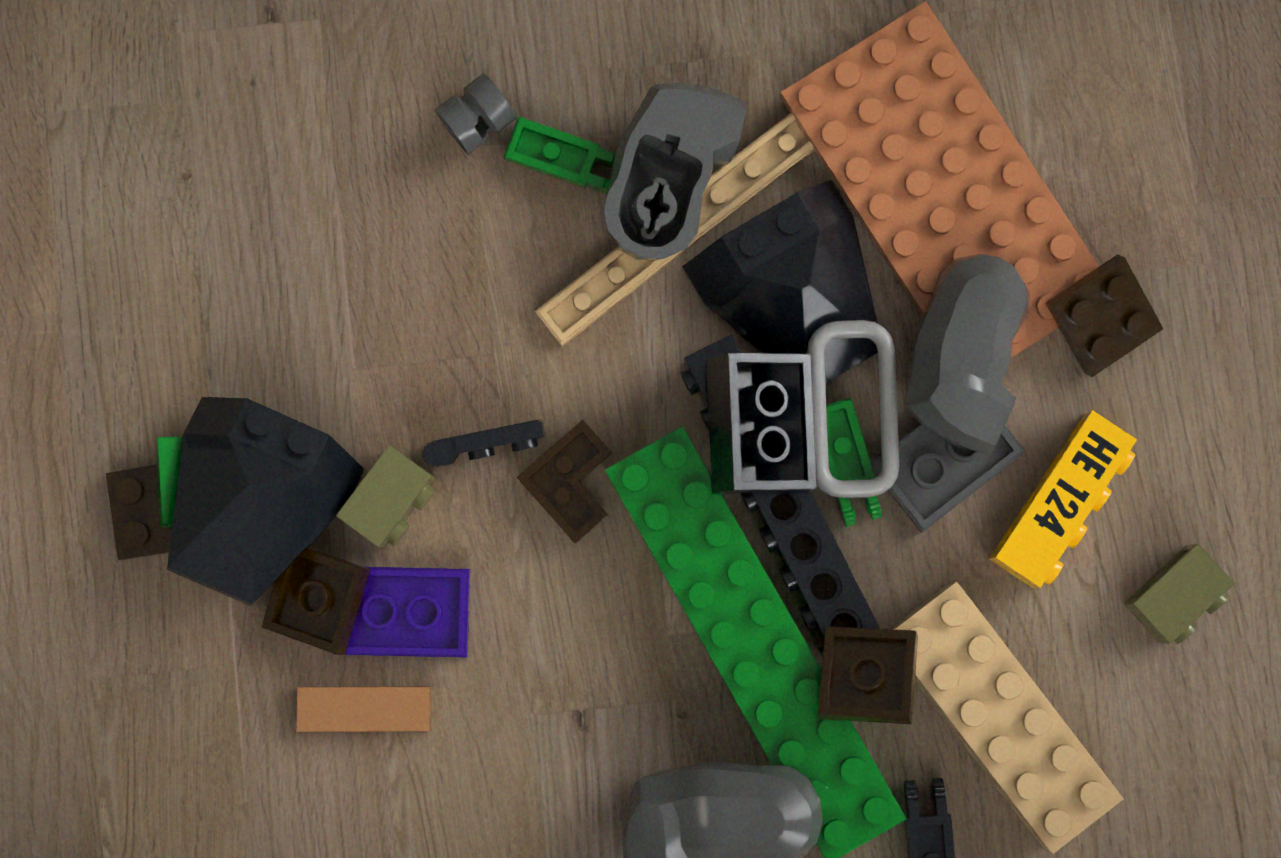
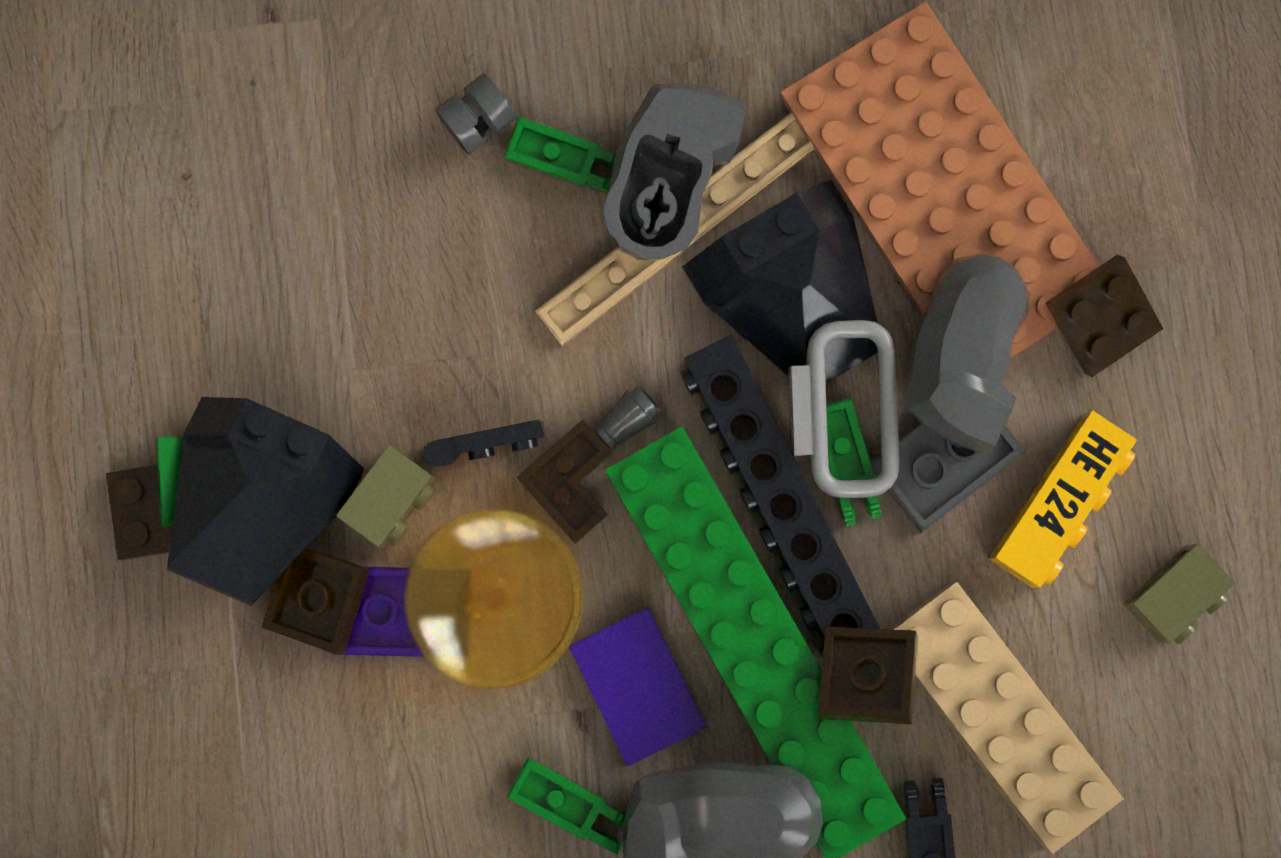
(363, 709): medium nougat tile -> none
(493, 598): none -> clear yellow dish
(564, 803): none -> green hinge
(628, 417): none -> dark grey cone
(637, 686): none -> dark purple tile
(761, 423): black slope -> none

